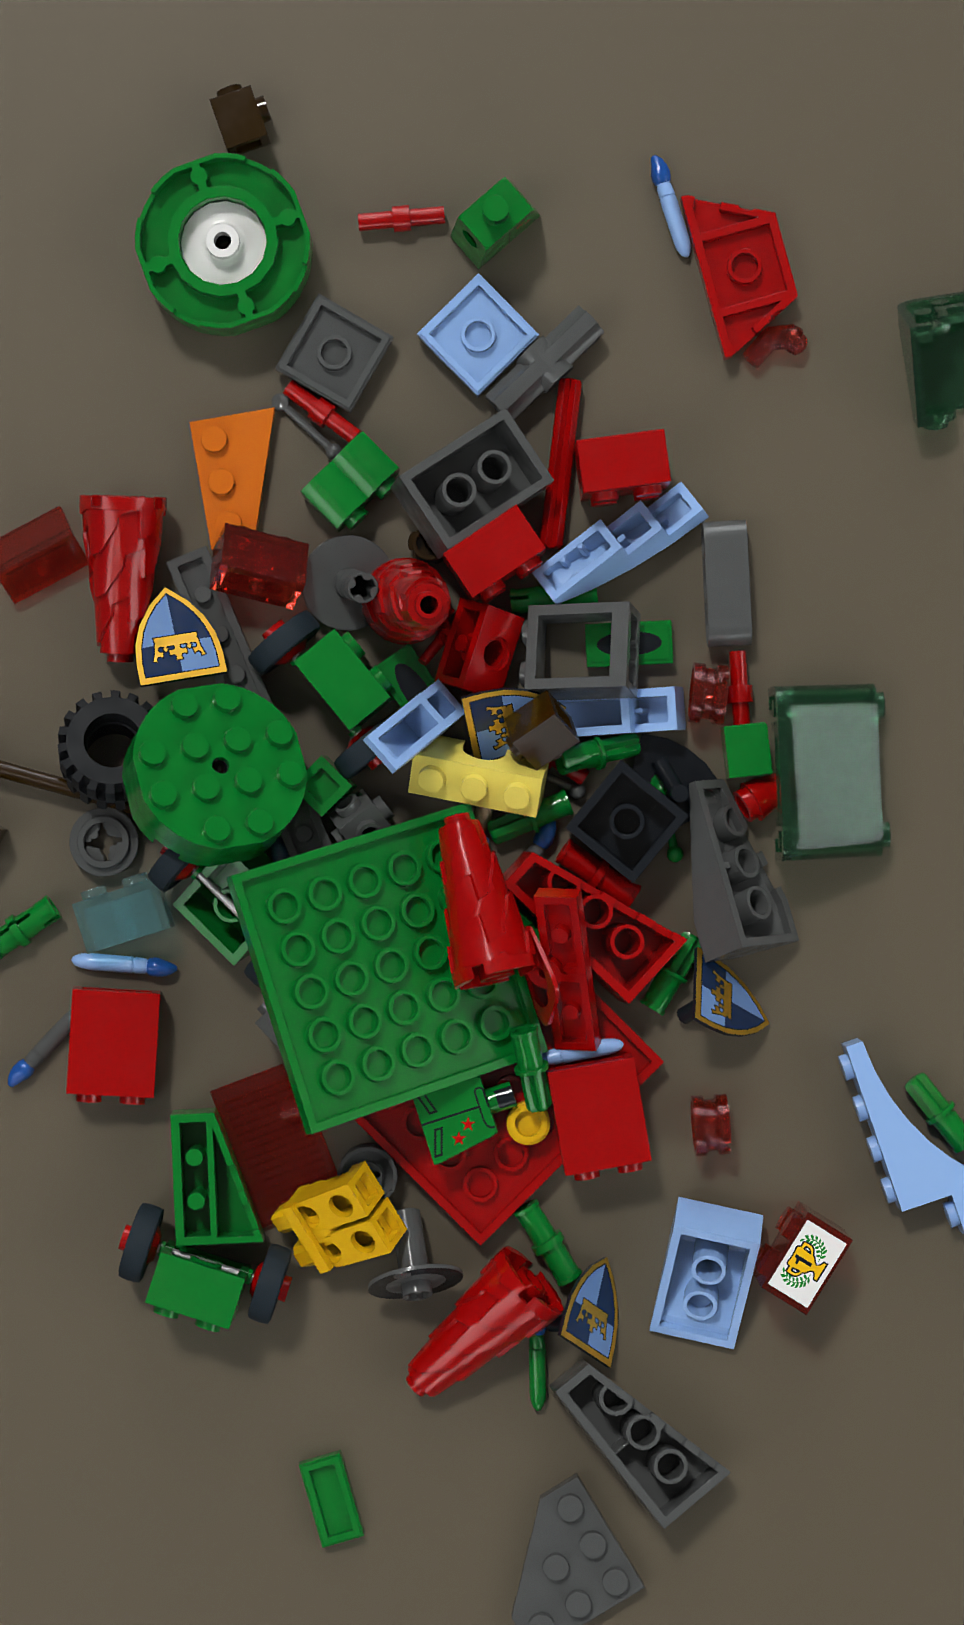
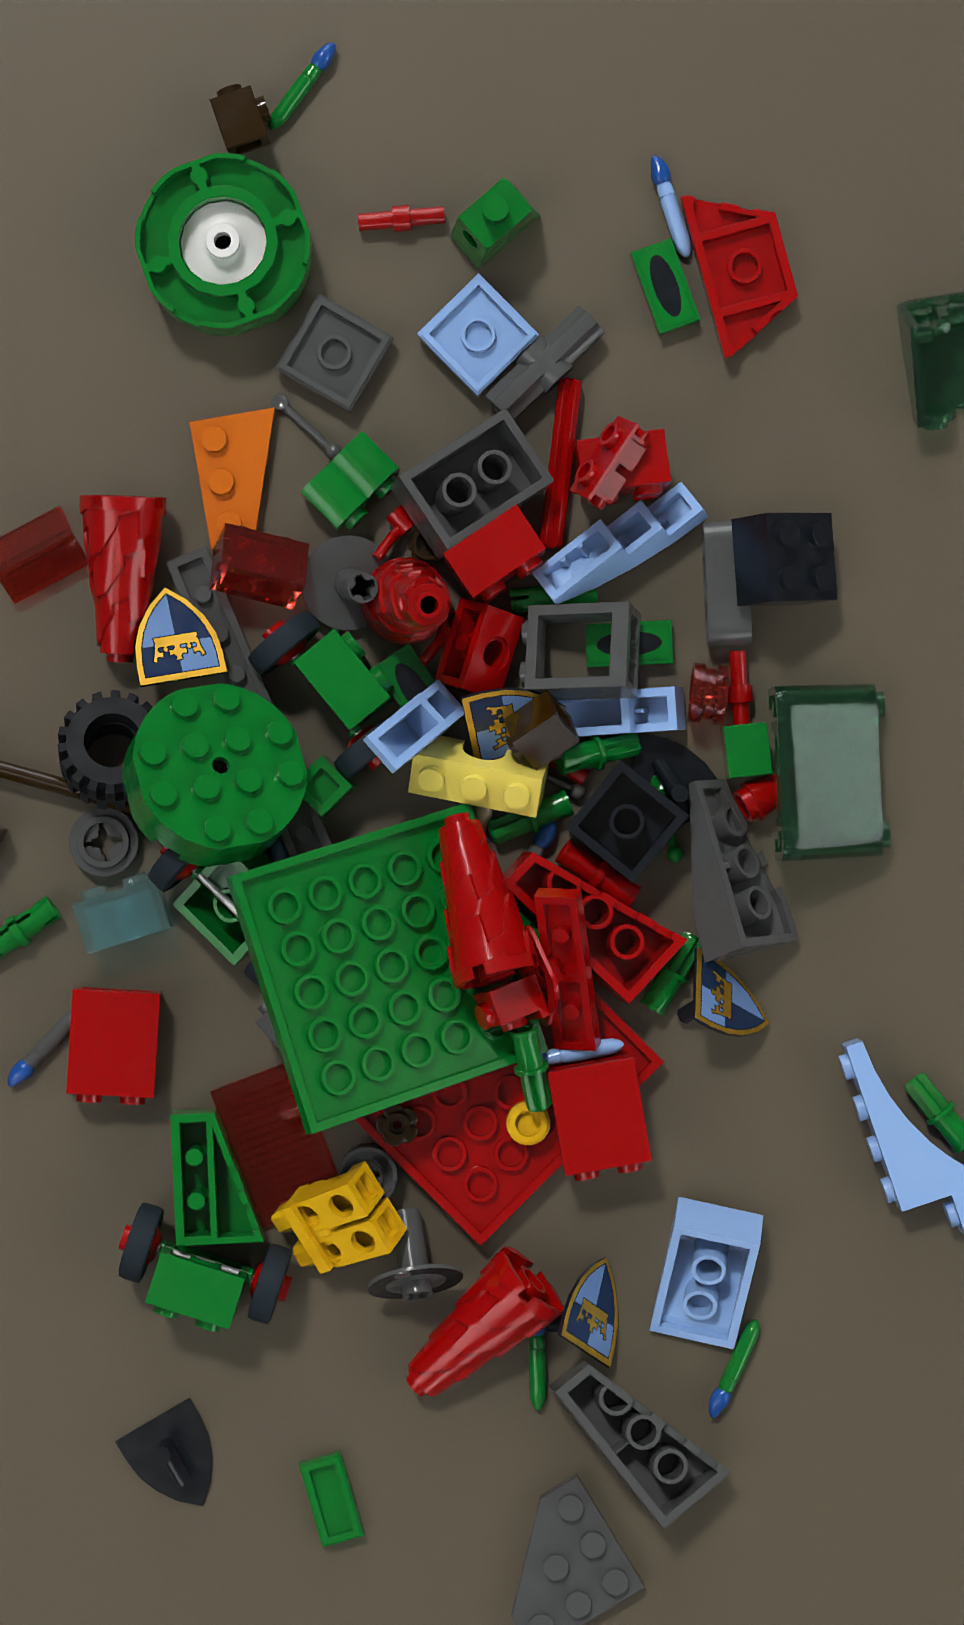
(124, 964): light blue piece -> none
(172, 1453): none -> black shield
(319, 62): none -> green piece
(321, 411): red bar -> none
(359, 815): dark grey brick -> none
(394, 1136): none -> dark brown plate
(402, 525): none -> red hand
(461, 1115): green torso -> none
(511, 1004): none -> red brick
(547, 1242): green pin -> none
(619, 443): none -> red hinge
(665, 287): none -> green tile
(710, 1124): clear red wheel -> none
(722, 1395): none -> green piece
(775, 338): clear red arm -> none
(784, 559): none -> black brick
(801, 1256): brick -> none

